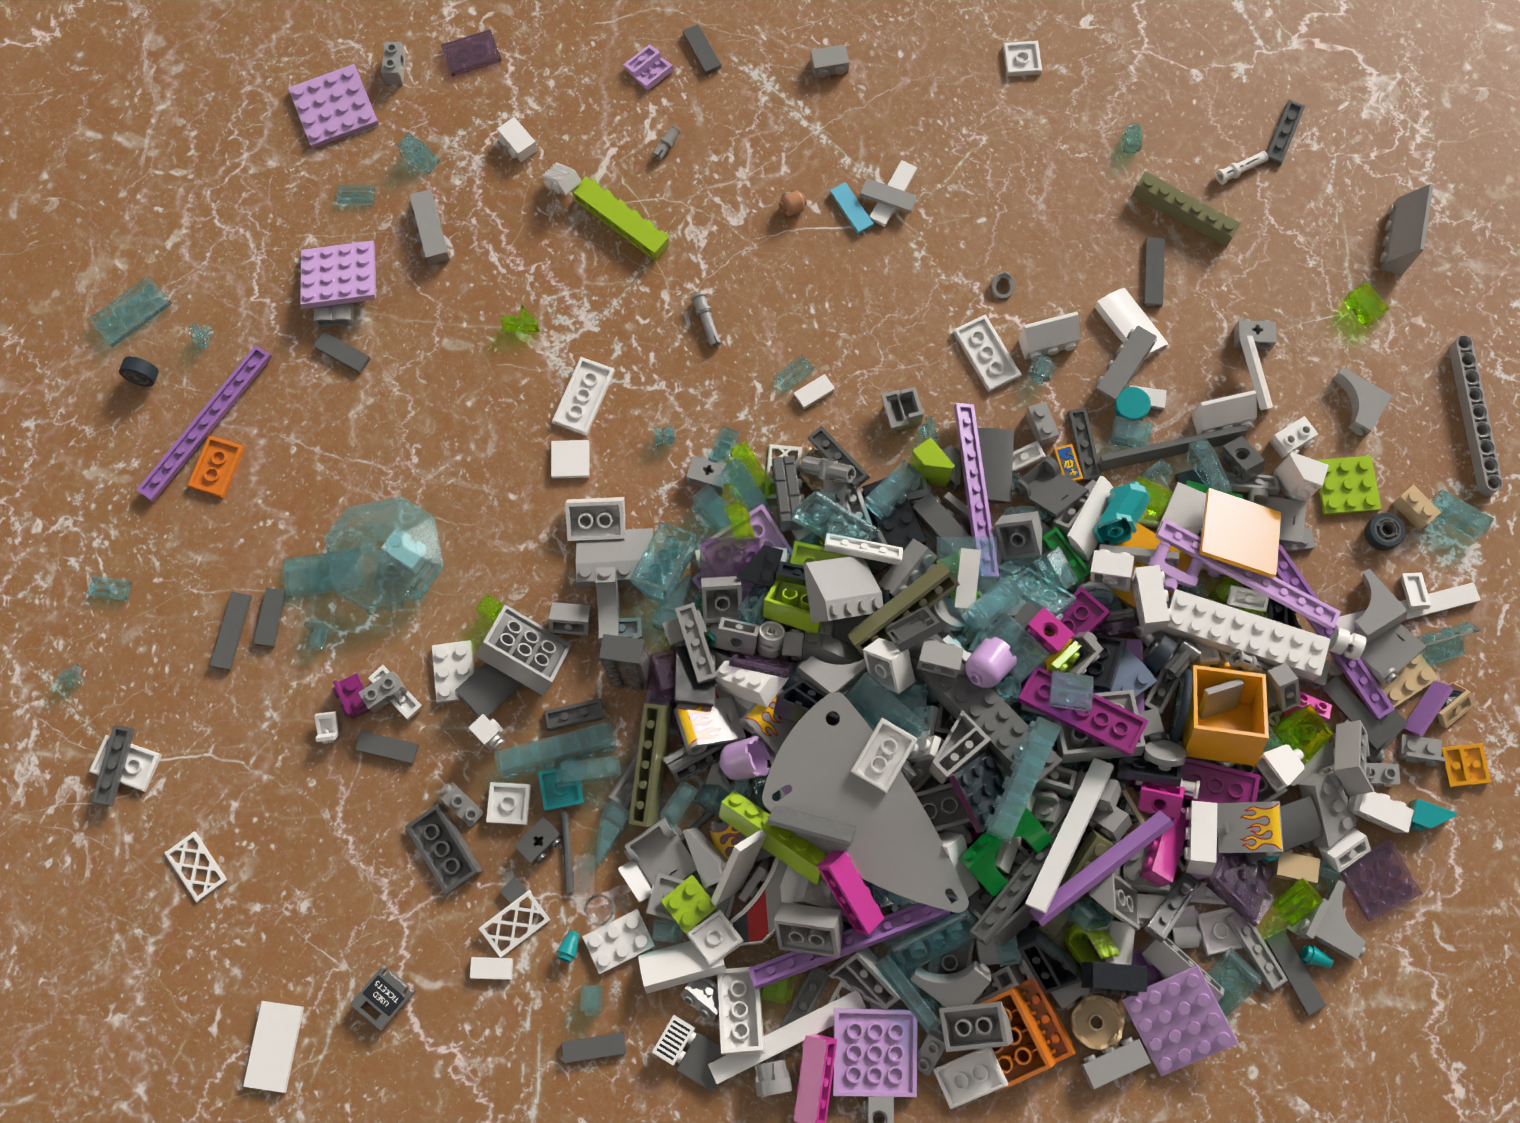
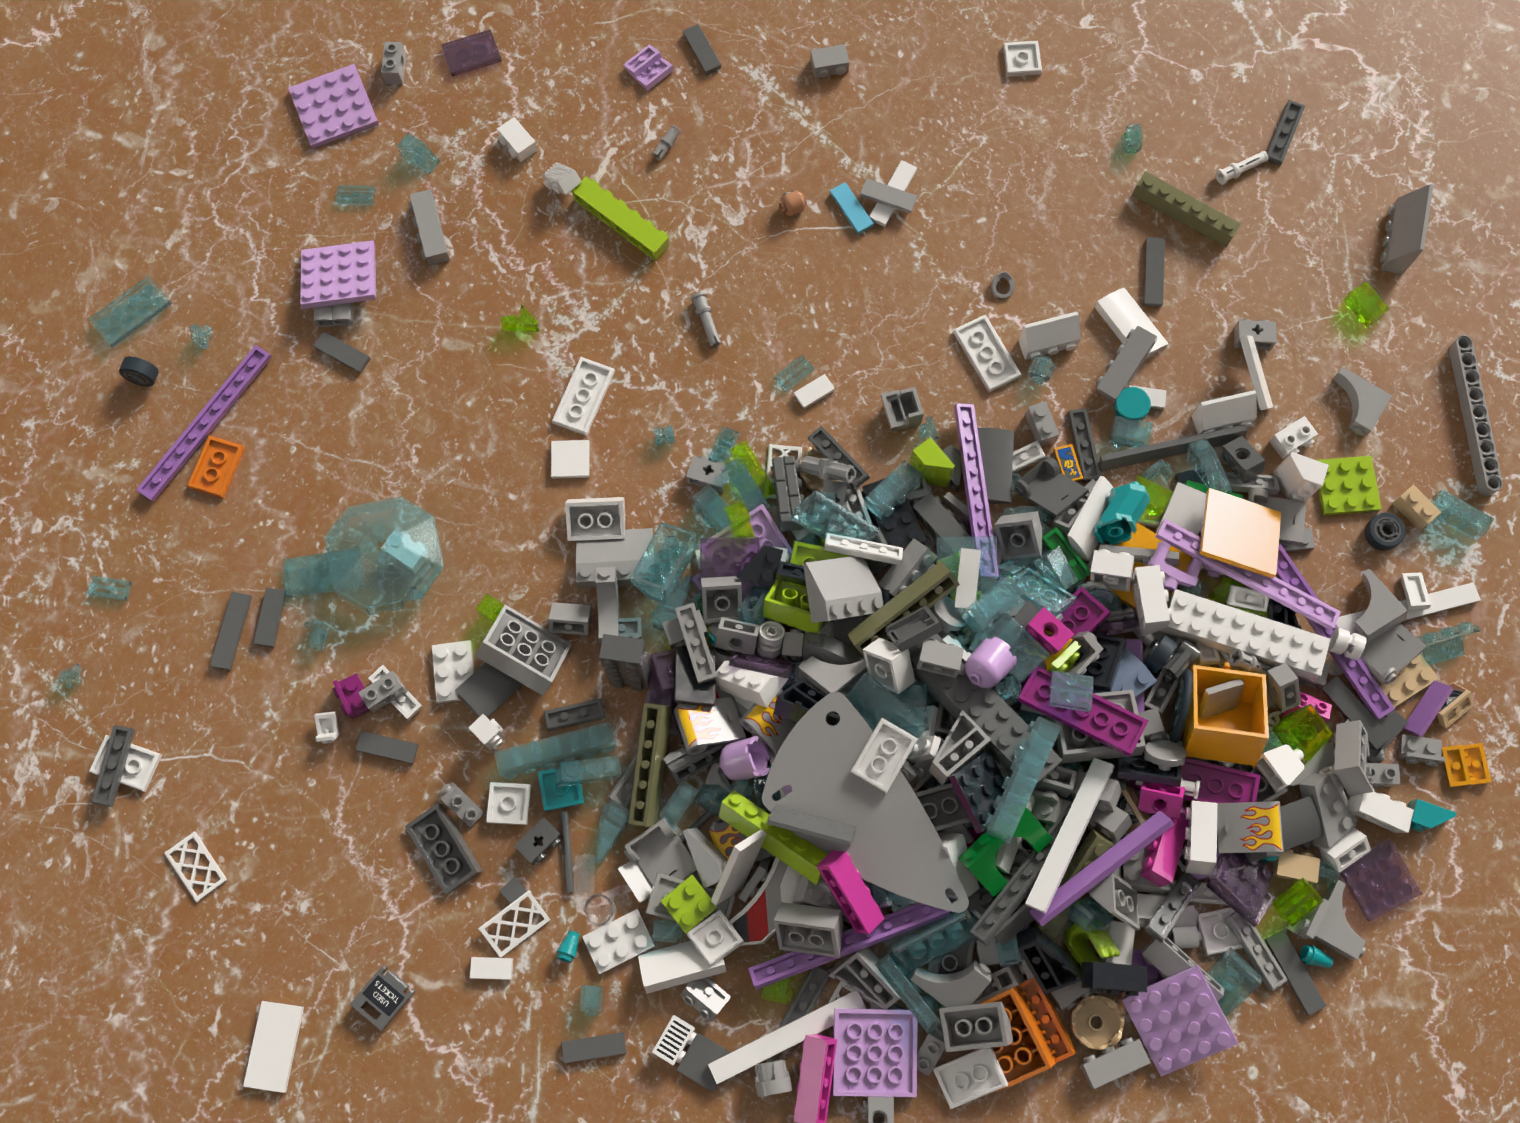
(740, 1013): white slope -> none

